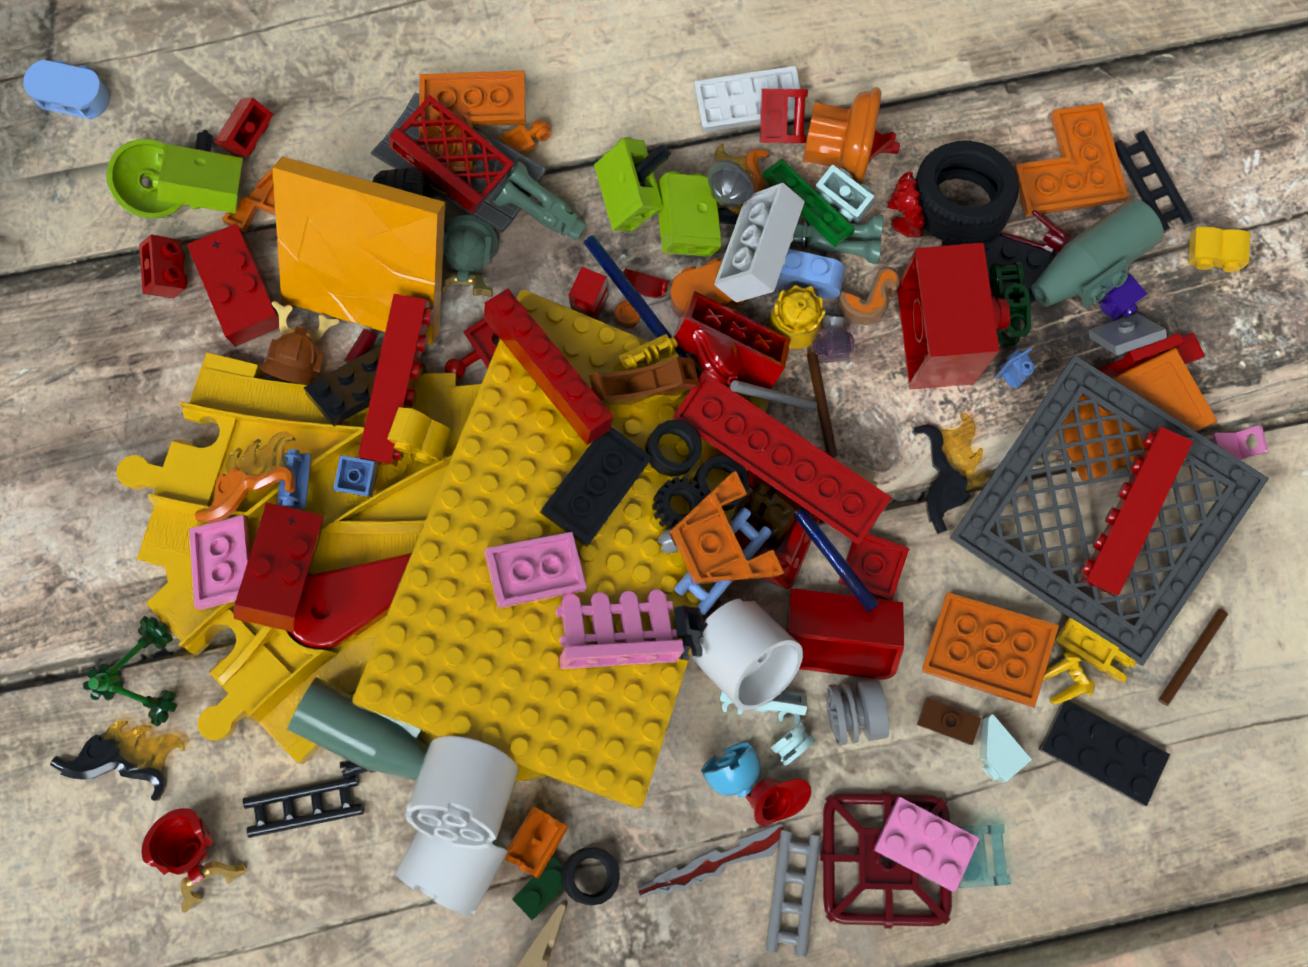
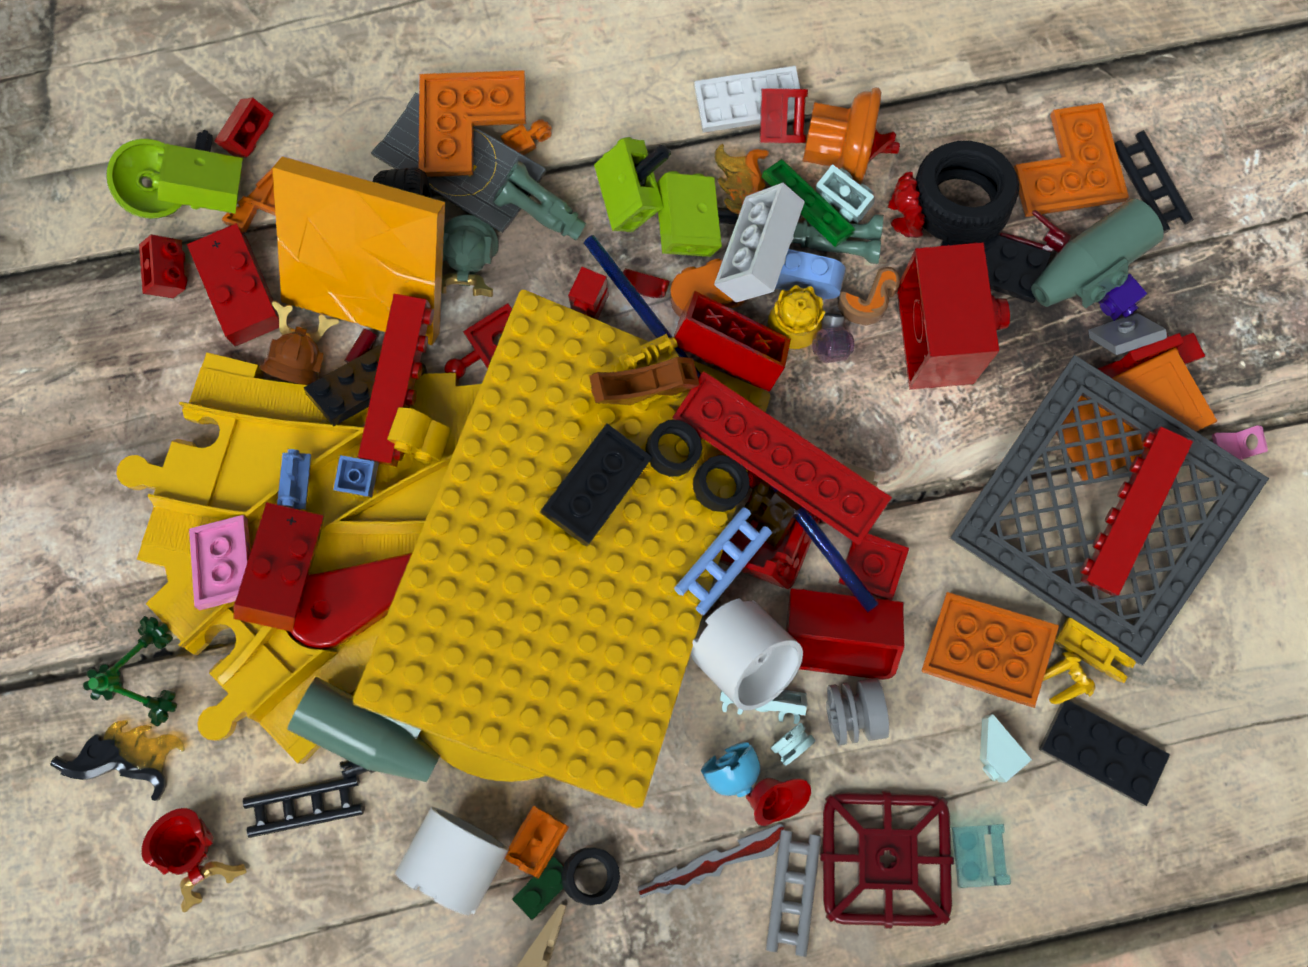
(66, 89): light blue brick -> none
(252, 471): piece -> none
(436, 171): red fence -> none
(462, 792): white brick -> none
(534, 570): bright pink plate -> none
(547, 366): red brick -> none
(606, 652): bright pink fence -> none
(626, 315): orange tile -> none
(667, 541): light grey hinge -> none
(670, 489): black tyre -> none
(689, 628): black plate -> none
(710, 544): orange wing -> none
(718, 356): red hat -> none
(729, 183): flat silver piece -> none
(773, 395): light grey bar -> none
(822, 405): reddish brown bar -> none
(926, 844): bright pink plate -> none
(948, 721): reddish brown plate -> none
(955, 468): piece -> none
(1008, 283): dark green piece -> none
(1016, 368): medium blue hinge -> none
(1193, 657): reddish brown bar -> none
(1219, 248): yellow brick -> none

